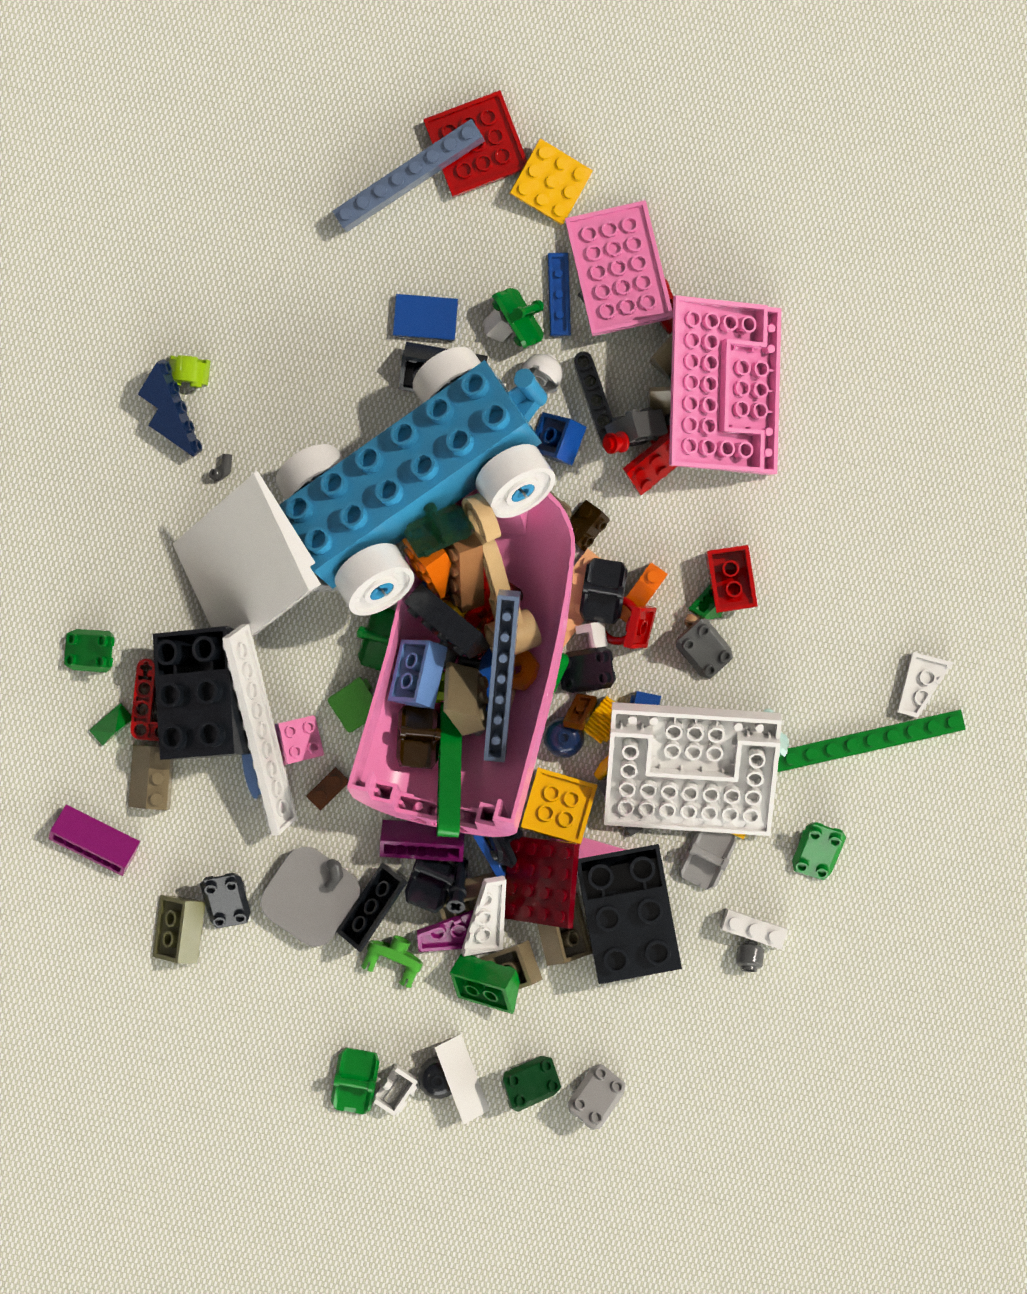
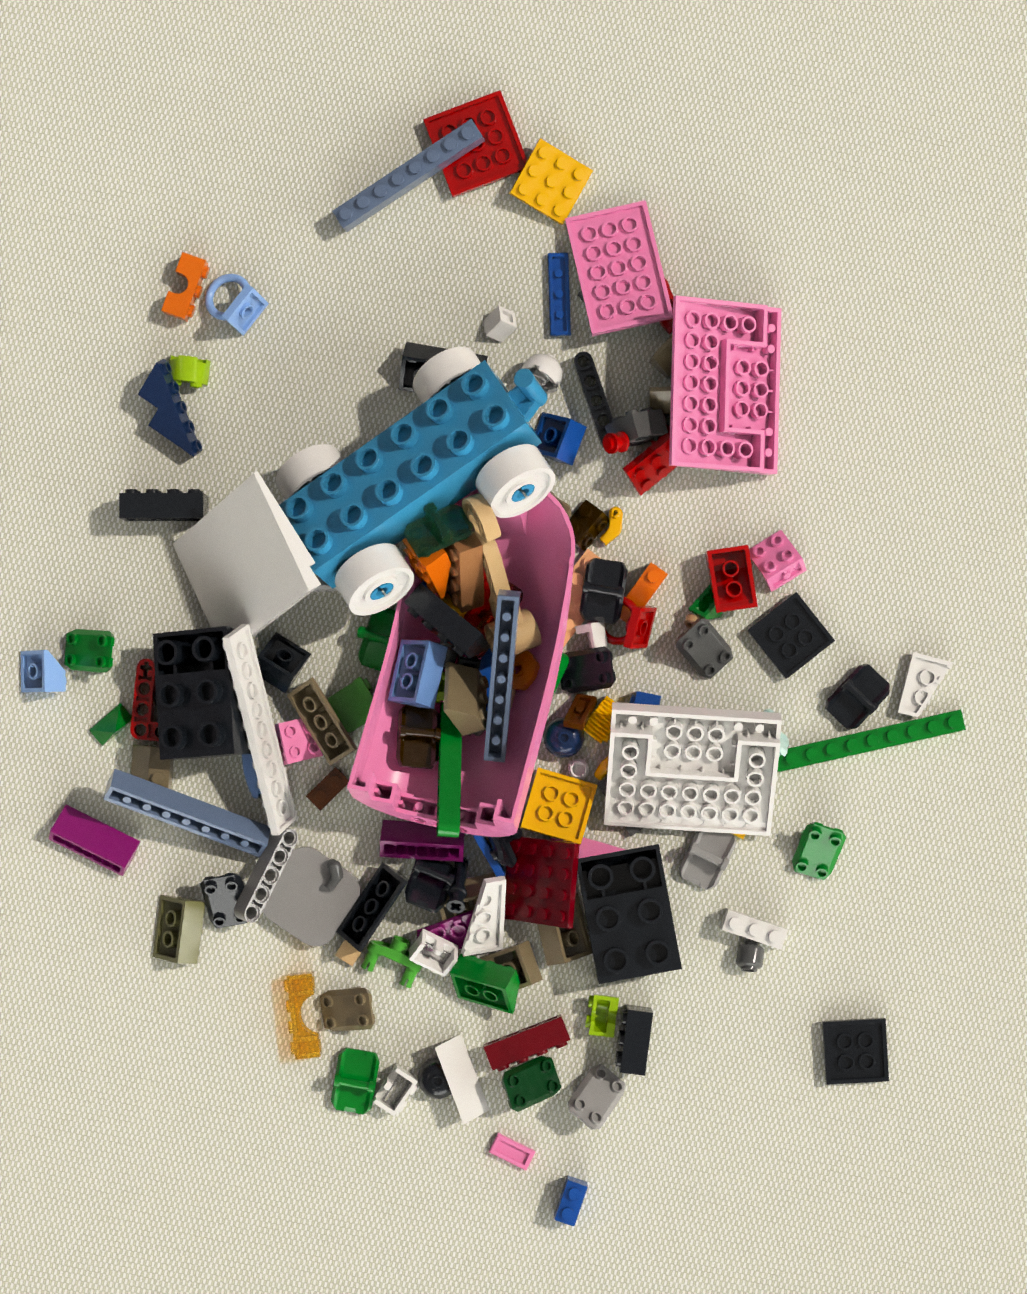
(41, 672): none -> light blue slope
(163, 506): none -> black brick
(182, 304): none -> orange arch
(187, 812): none -> sand blue brick
(223, 470): dark grey arm -> none
(243, 309): none -> light blue tile
(257, 879): none -> light grey beam
(282, 662): none -> black slope
(306, 1042): none -> clear yellow arch
(321, 721): none -> dark tan slope
(347, 953): none -> tan tile
(347, 1009): none -> dark tan shield
(425, 317): blue tile -> none
(434, 953): none -> white window
(512, 1151): none -> bright pink tile
(519, 316): green shield -> none
(526, 1042): none -> dark red brick
(570, 1200): none -> blue brick
(578, 768): none -> white plate
(603, 1015): none -> lime cylinder
(615, 526): none -> yellow arm
(634, 1039): none -> black brick
(777, 560): none -> bright pink bracket
(791, 635): none -> black plate
(855, 1051): none -> black plate
(858, 696): none -> black shield

